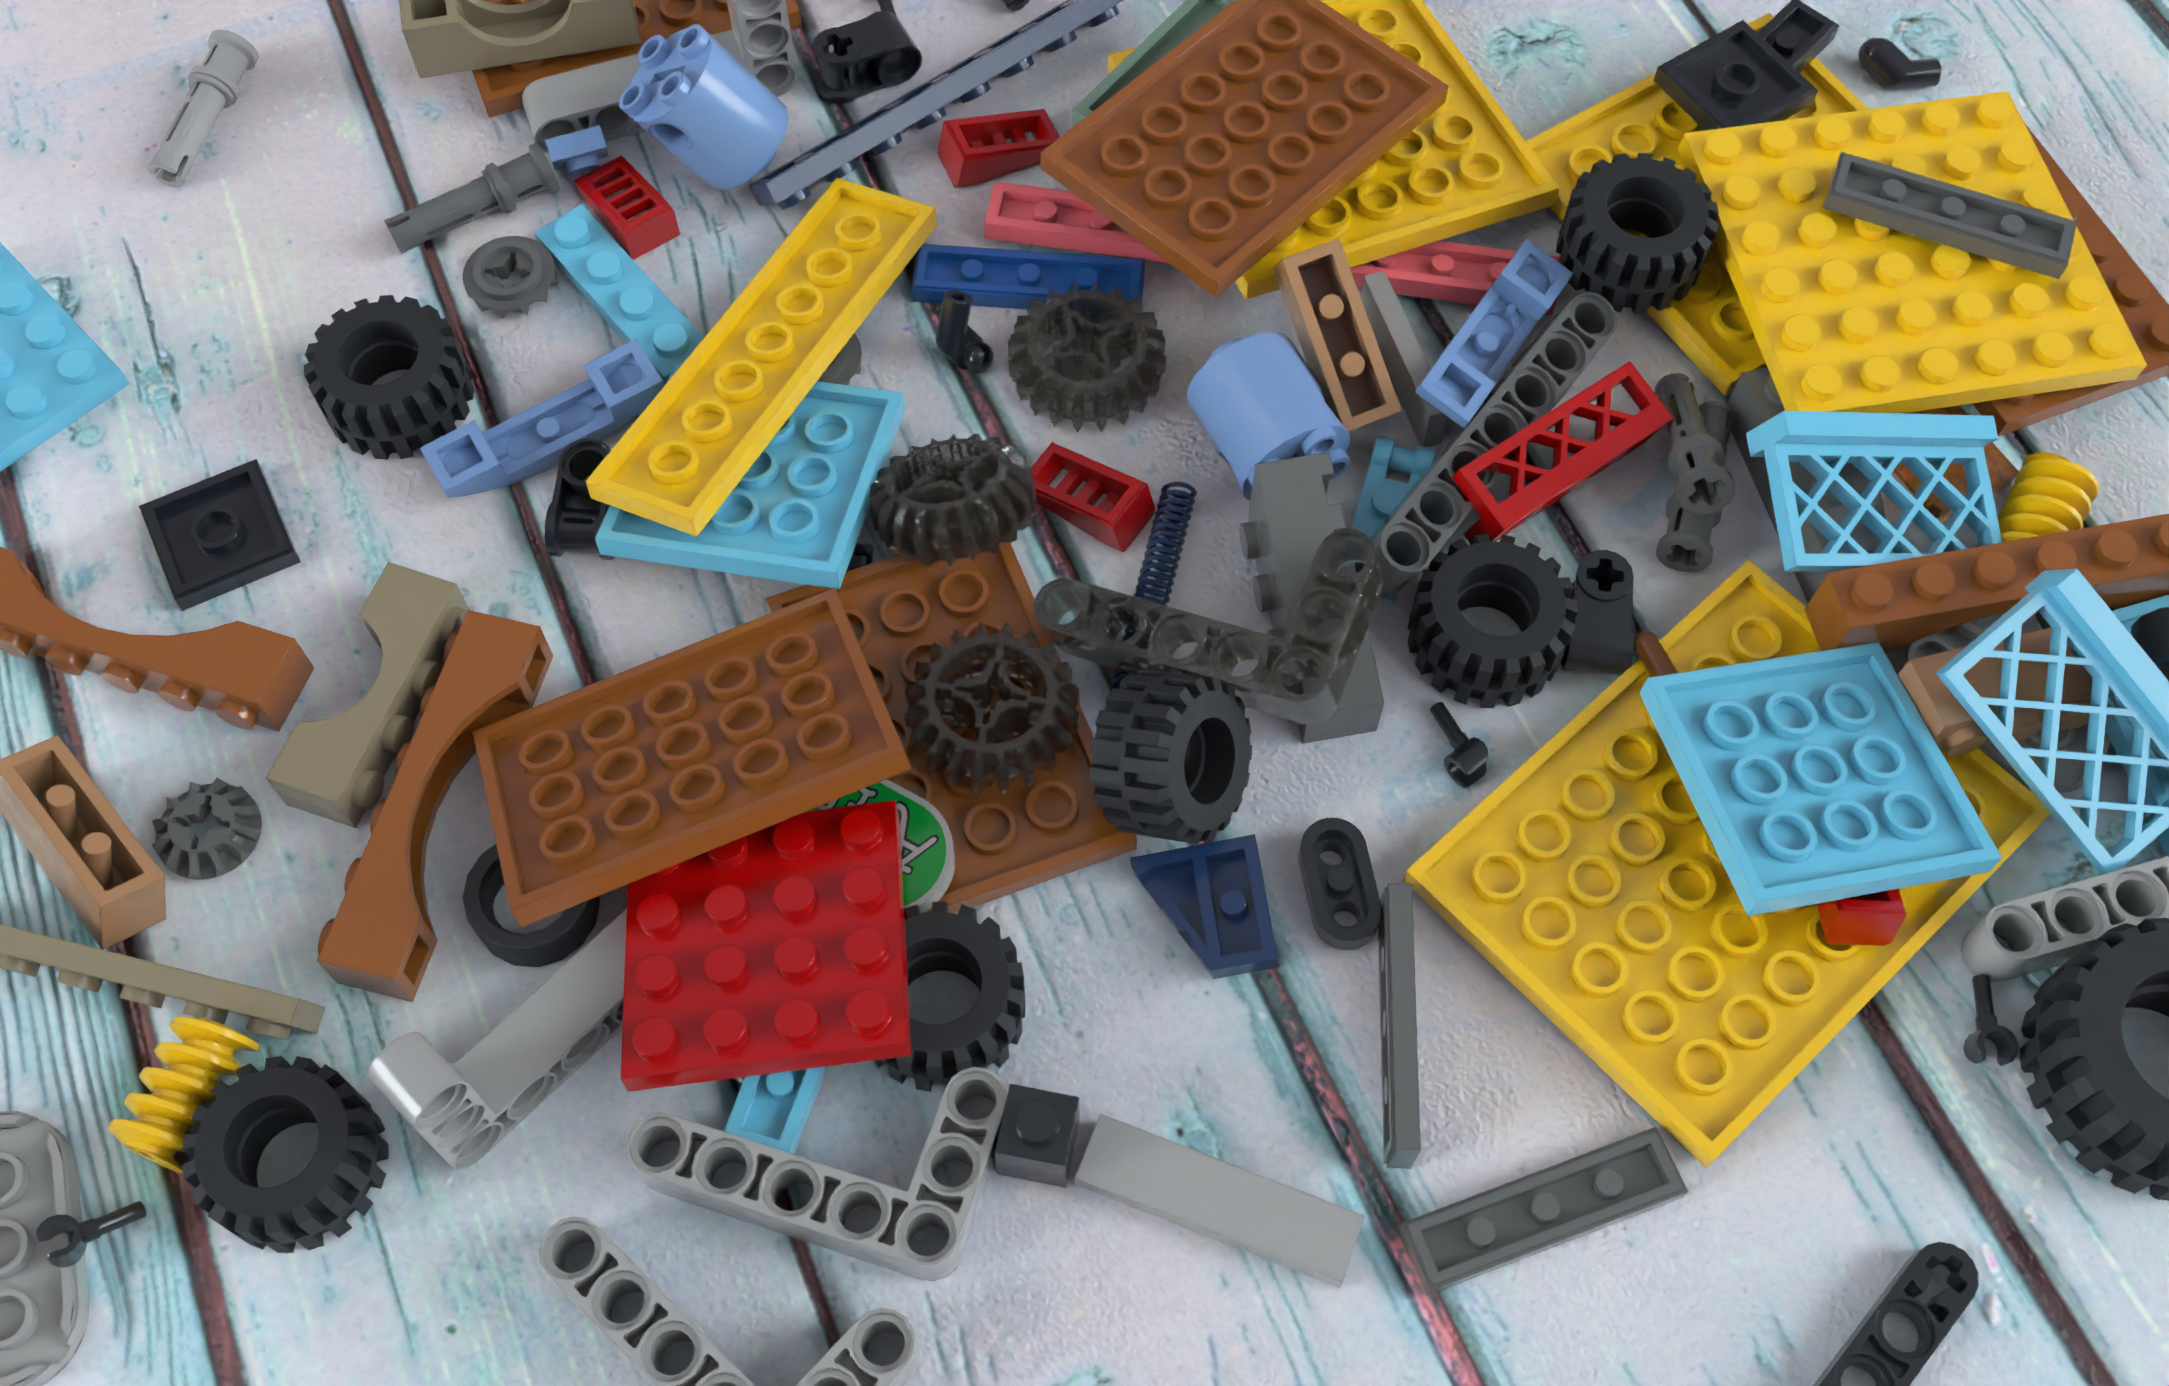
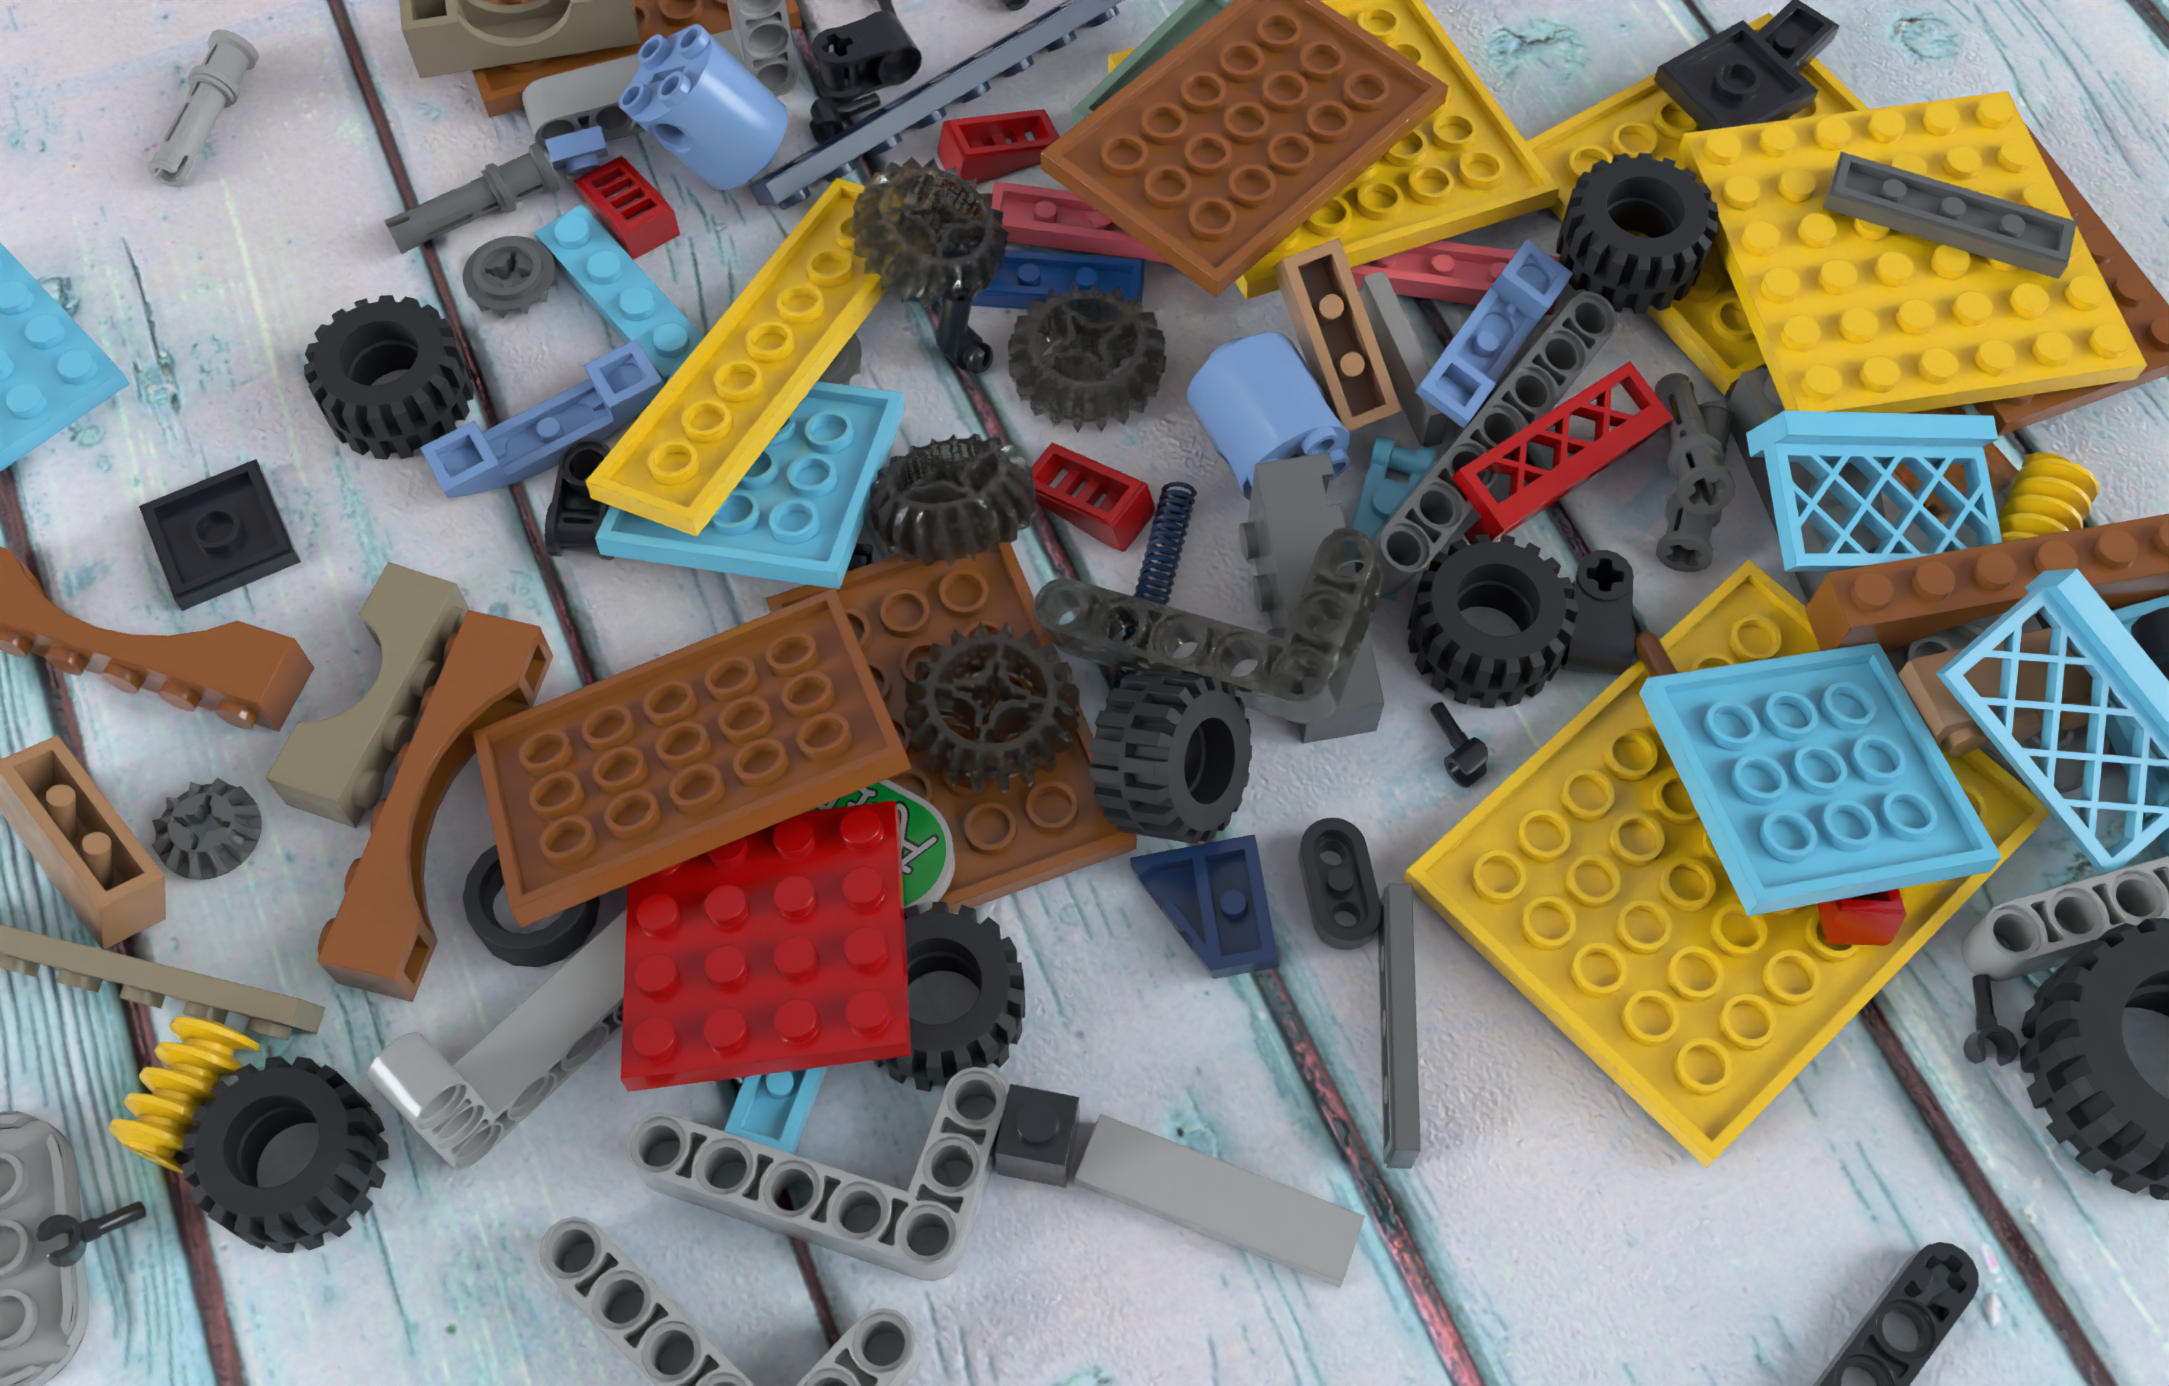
(829, 116): none -> black hand
(928, 232): none -> clear smoke gear
(1542, 1210): dark grey tile -> none
(1894, 69): black arm -> none

